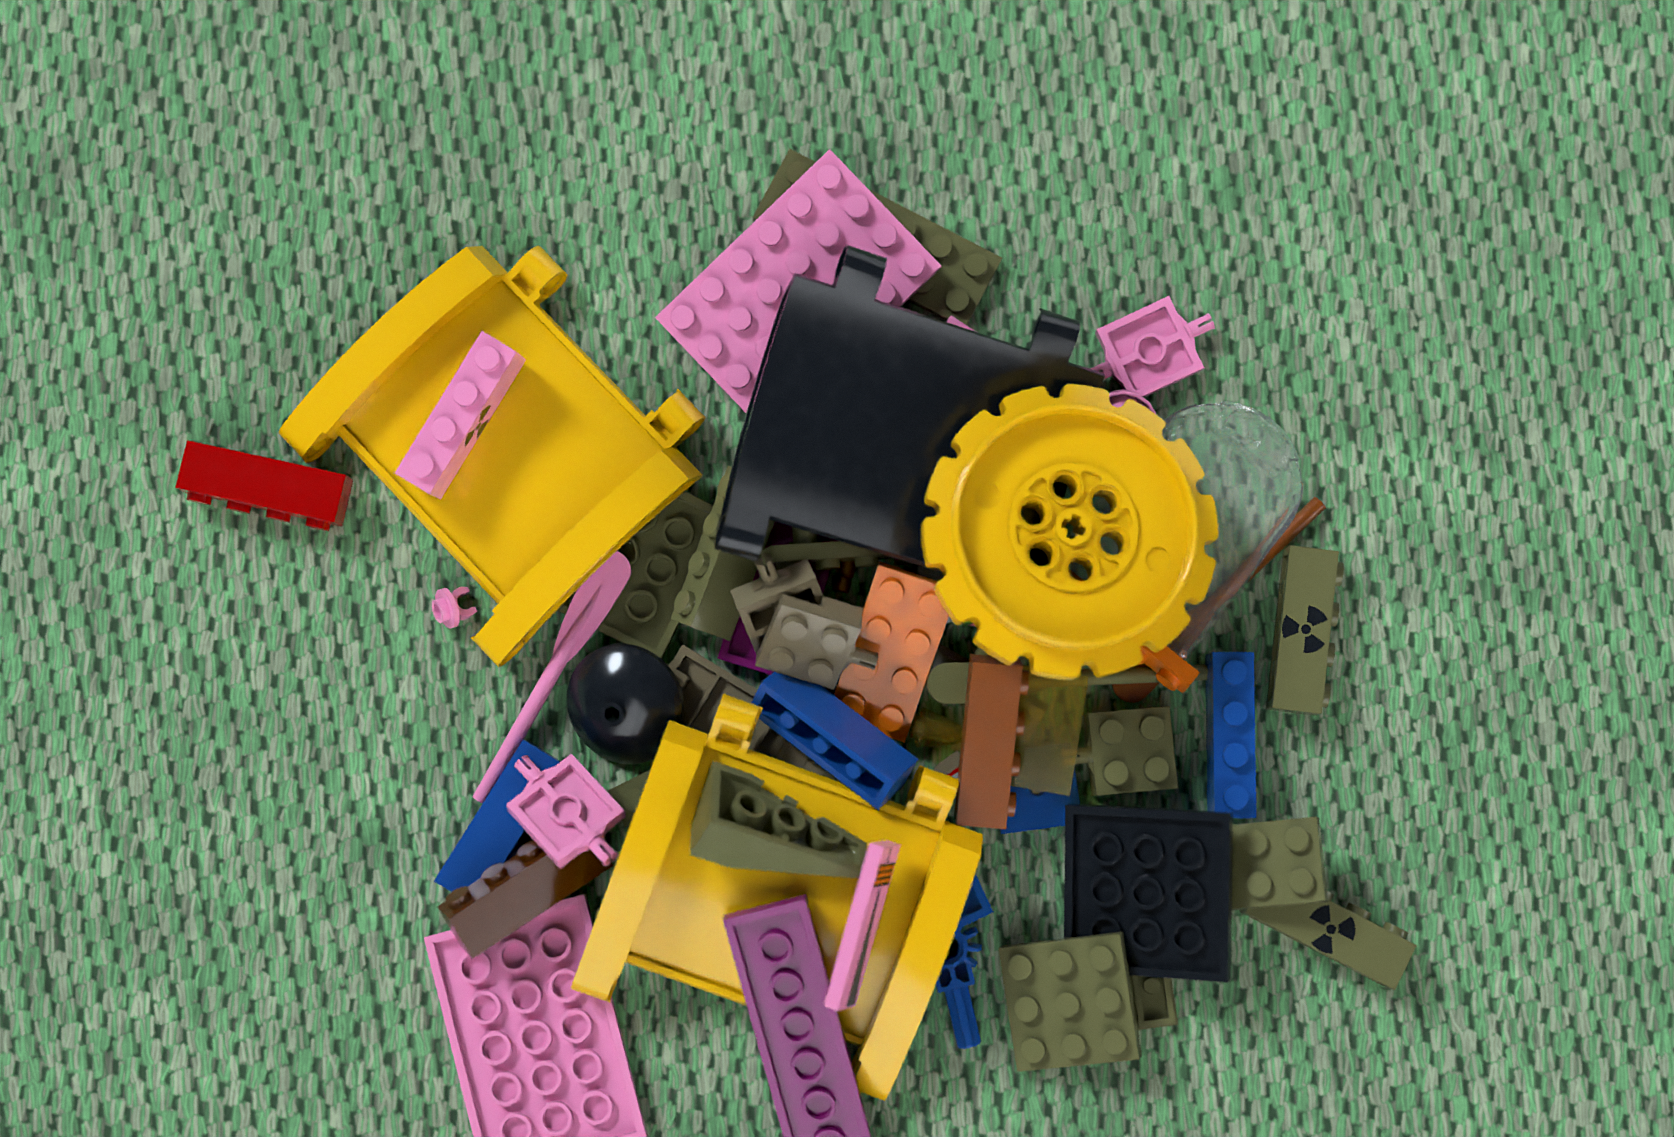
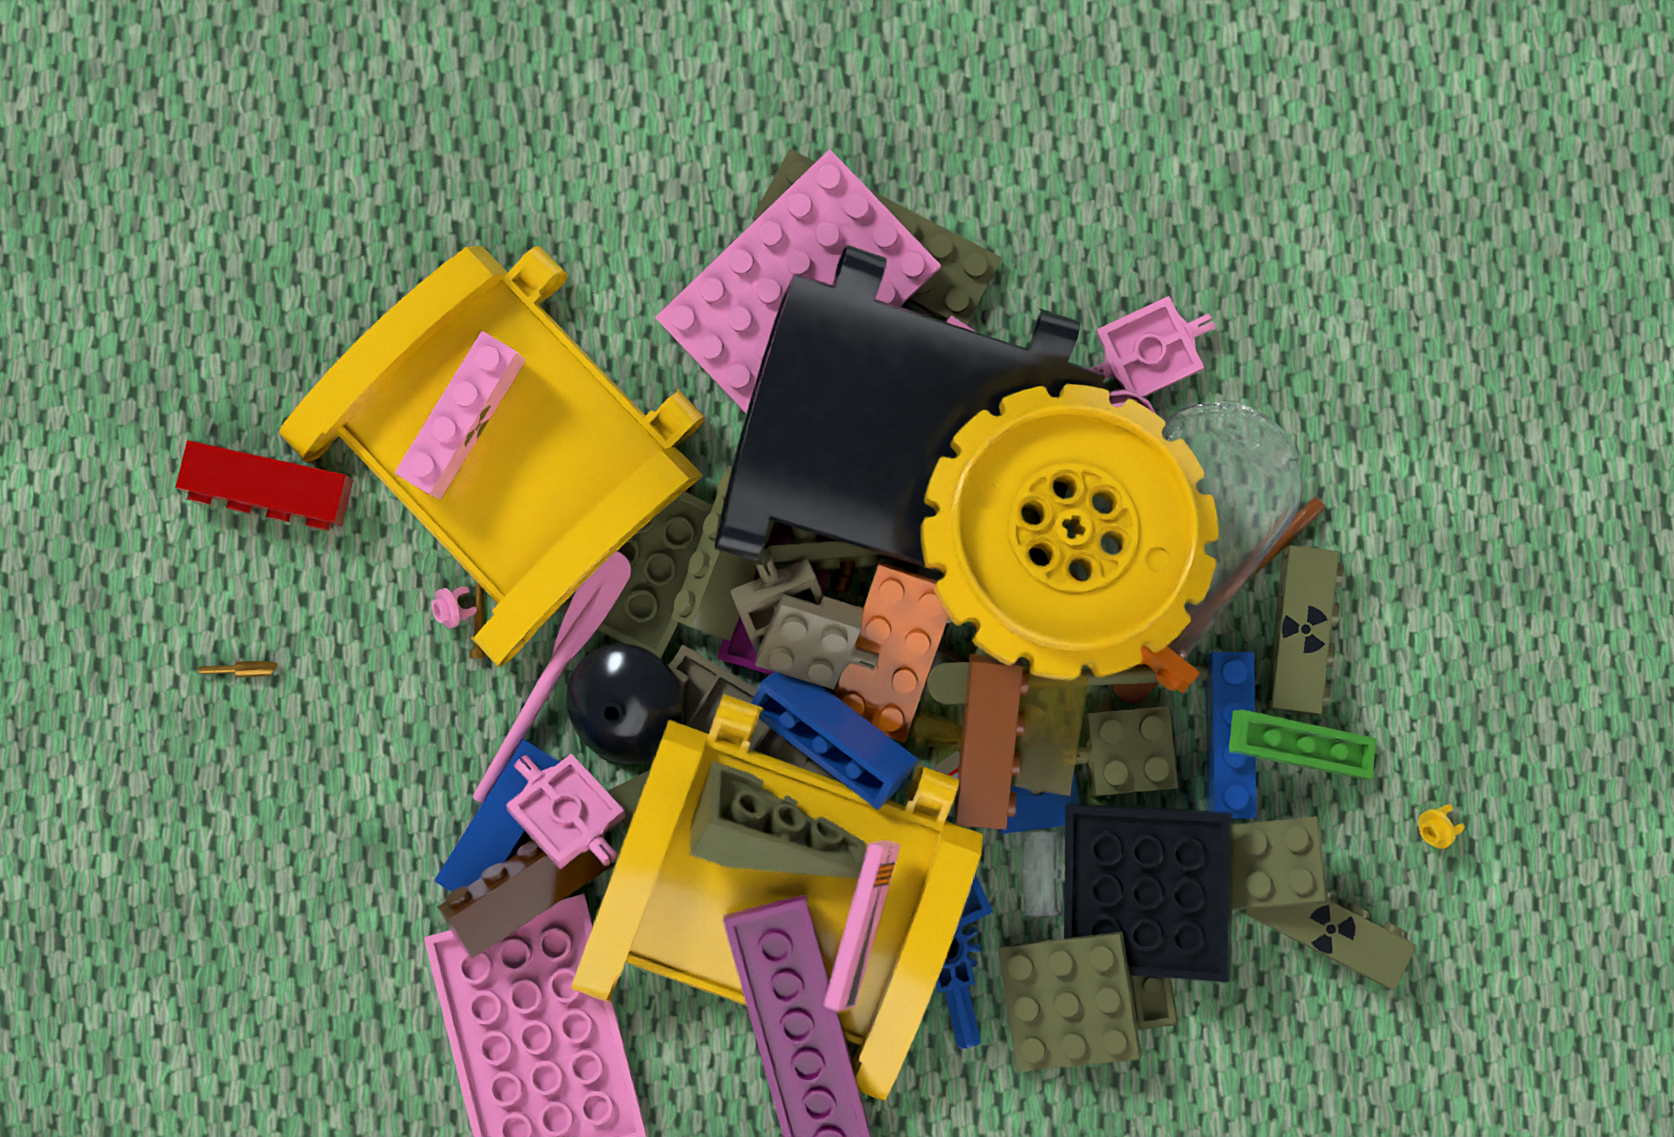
(242, 669): none -> pearl gold piece
(477, 652): none -> pearl gold piece
(1041, 874): none -> clear pin
(1302, 744): none -> bright green plate
(1437, 828): none -> yellow plate

